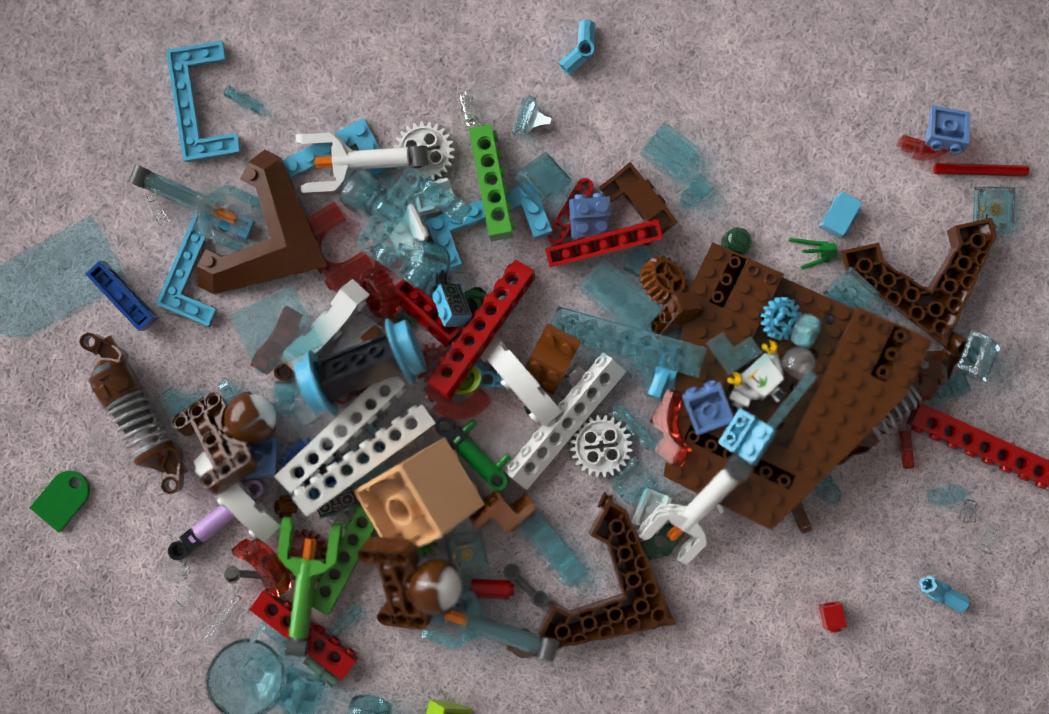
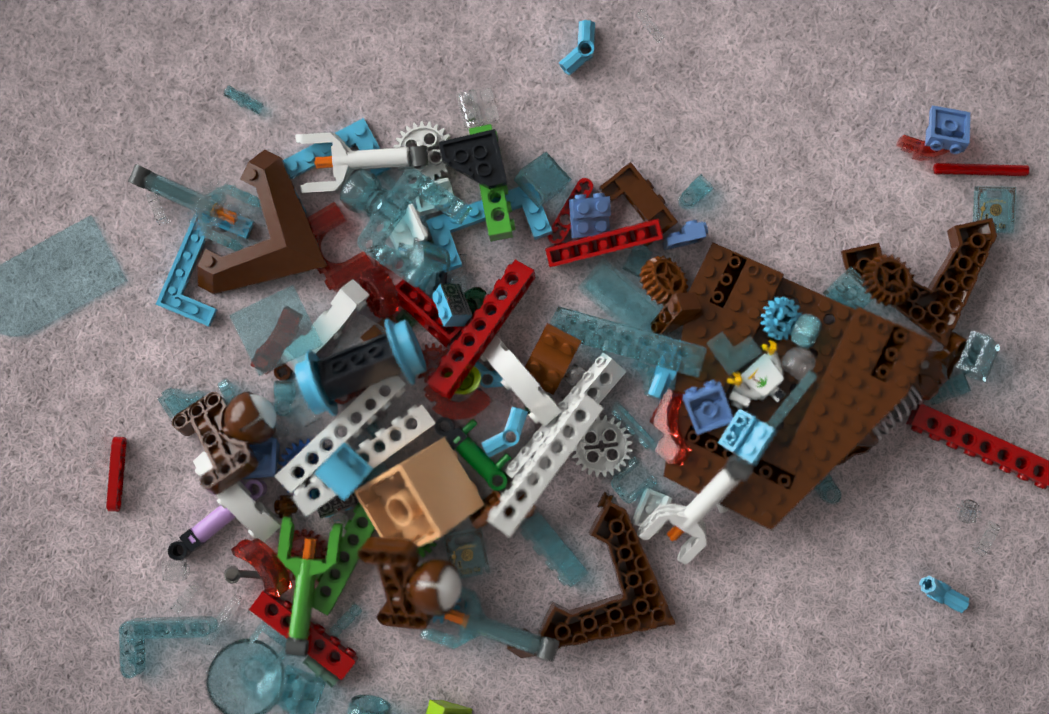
(61, 500): green tile -> none
(116, 474): none -> red beam
(122, 295): blue brick -> none
(123, 398): reddish brown piece -> none
(159, 630): none -> clear light blue beam
(179, 65): medium azure plate -> none
(343, 471): none -> medium azure brick
(476, 158): none -> black plate
(492, 588): red brick -> none
(514, 424): none -> medium azure piece
(530, 117): clear light blue piece -> none
(537, 598): dark grey bar -> none
(590, 411): none -> white brick
(654, 552): clear green piece -> none
(670, 152): clear light blue brick -> none
(689, 234): none -> medium blue plate
(737, 240): clear green hair -> none
(801, 519): reddish brown beam -> none
(825, 250): green plant -> none
(832, 616): red brick -> none
(840, 215): medium azure brick -> none
(877, 274): none -> reddish brown gear
(906, 449): clear red axle -> none
(944, 490): clear light blue beam -> none

